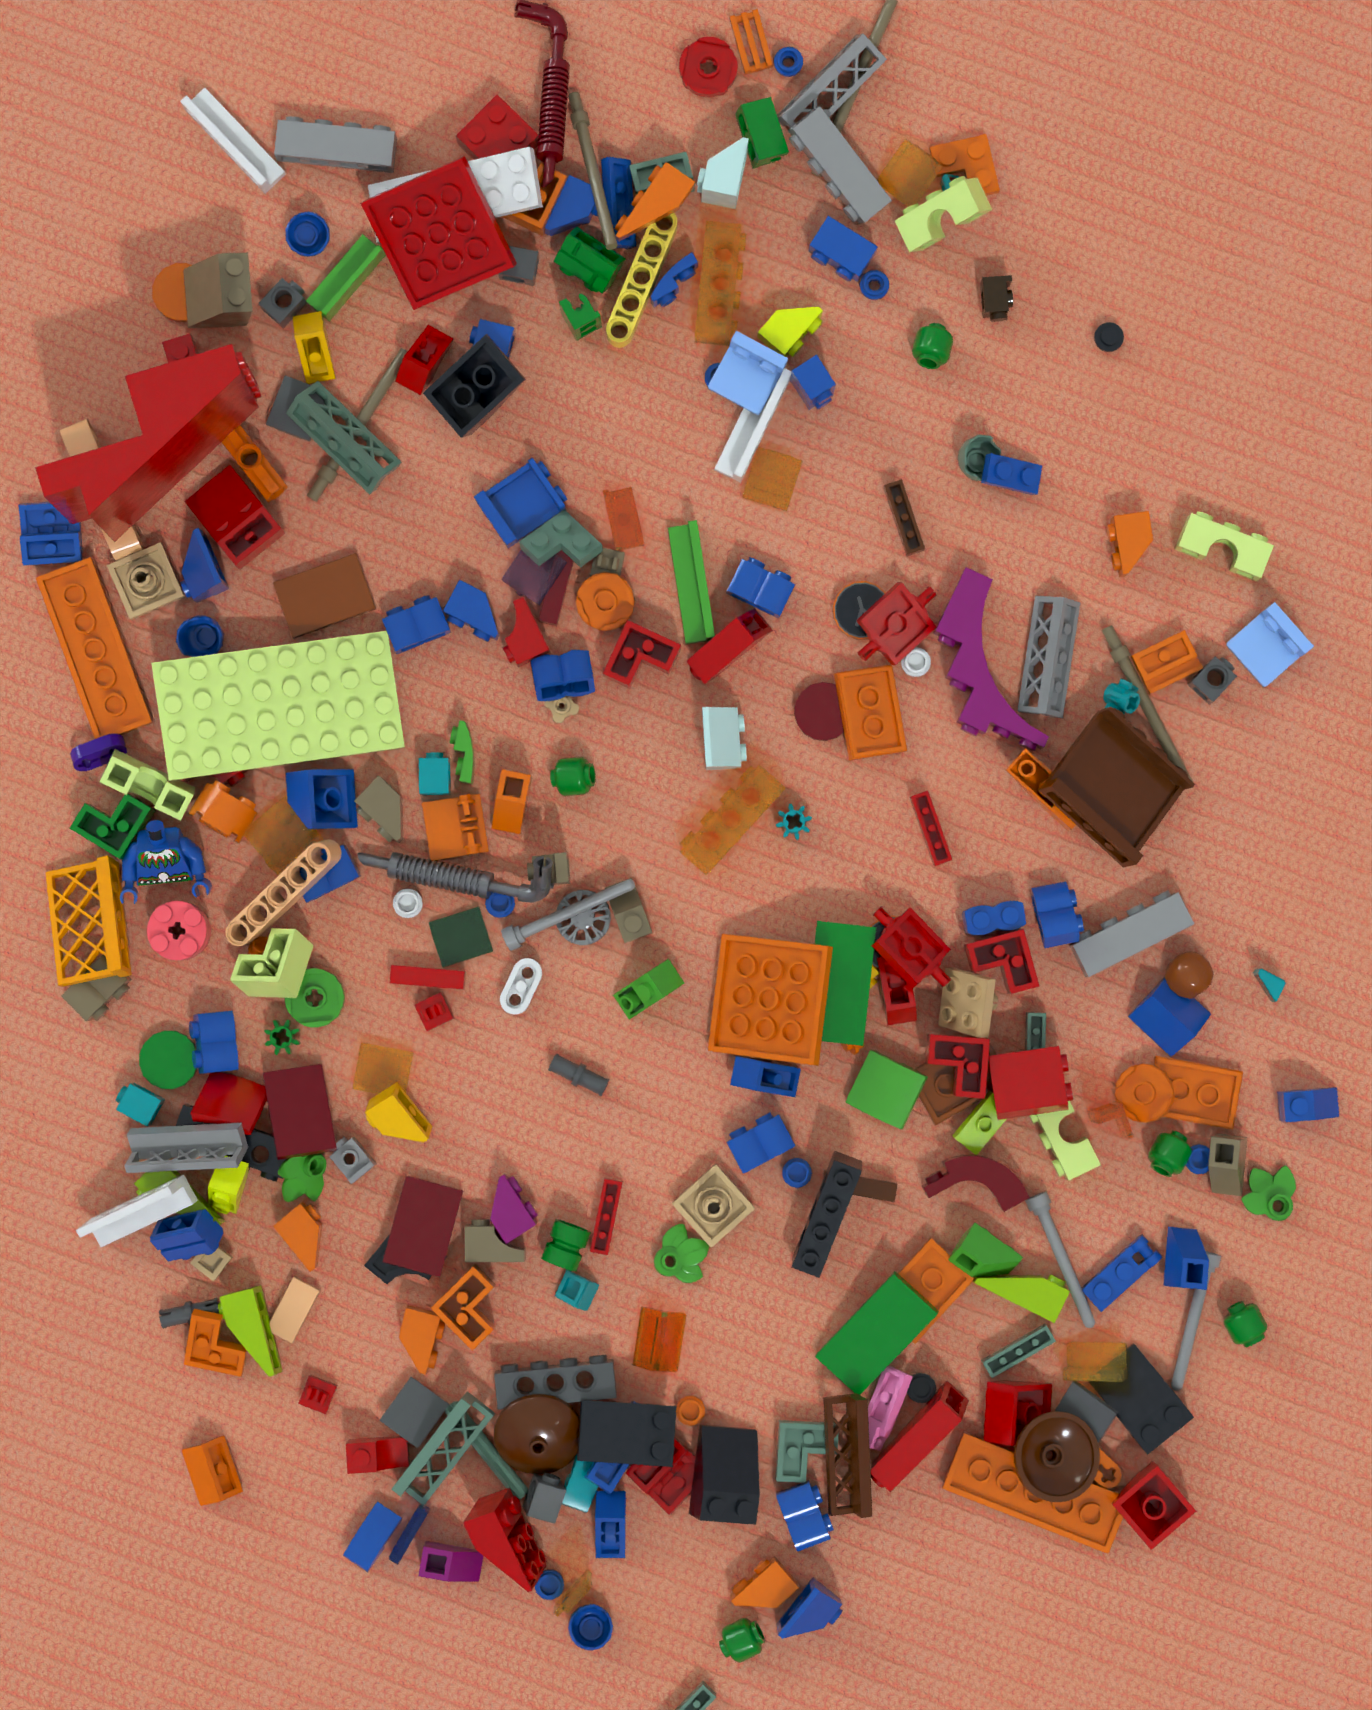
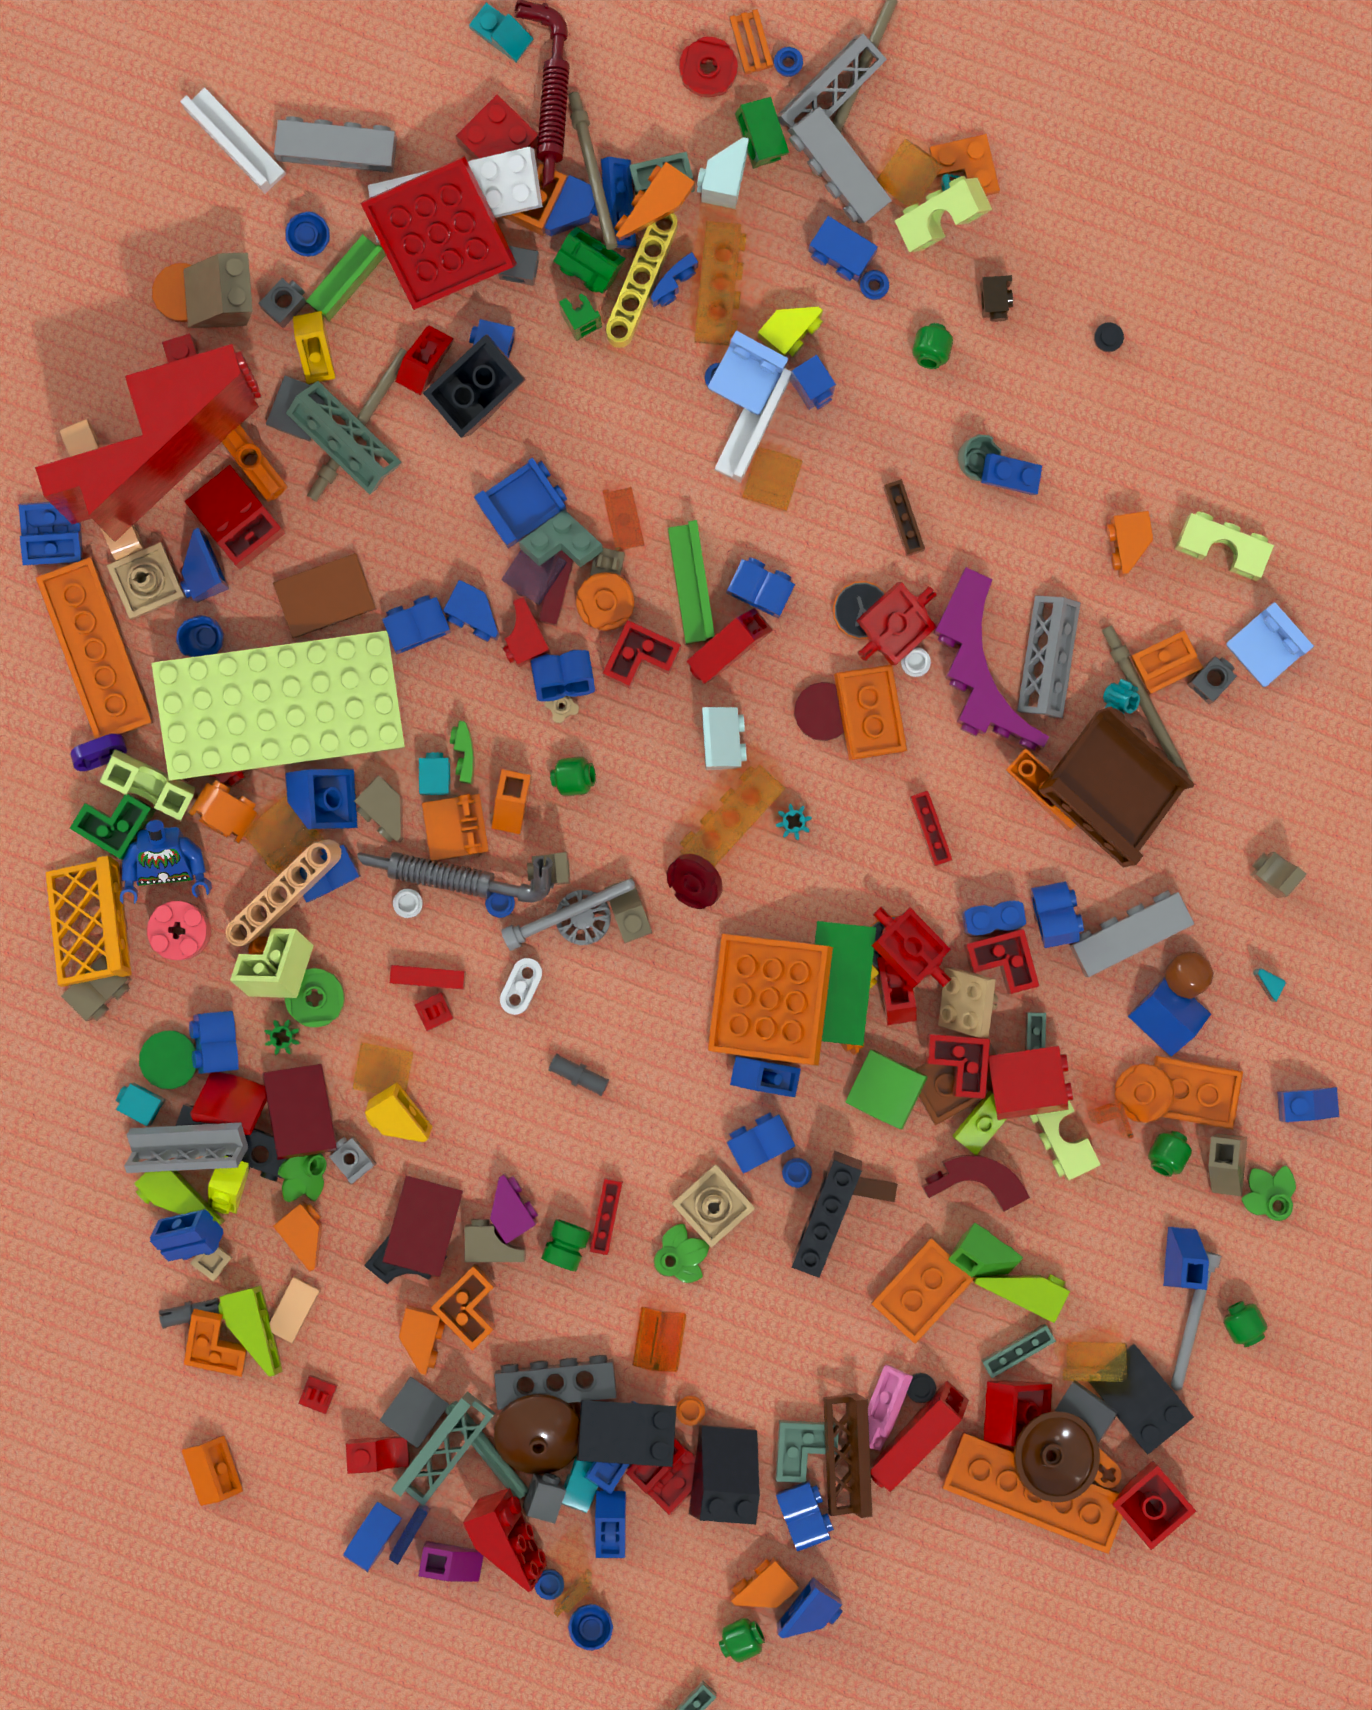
(140, 1211): white fence -> none
(460, 937): clear green piece -> none
(501, 32): none -> teal slope
(576, 1290): teal slope -> none
(648, 989): bright green slope -> none
(694, 881): none -> dark red tile
(876, 1333): green tile -> none
(1040, 1205): light grey piece -> none
(1120, 1273): blue plate -> none
(1199, 1159): blue plate -> none
(1277, 874): none -> dark tan arch

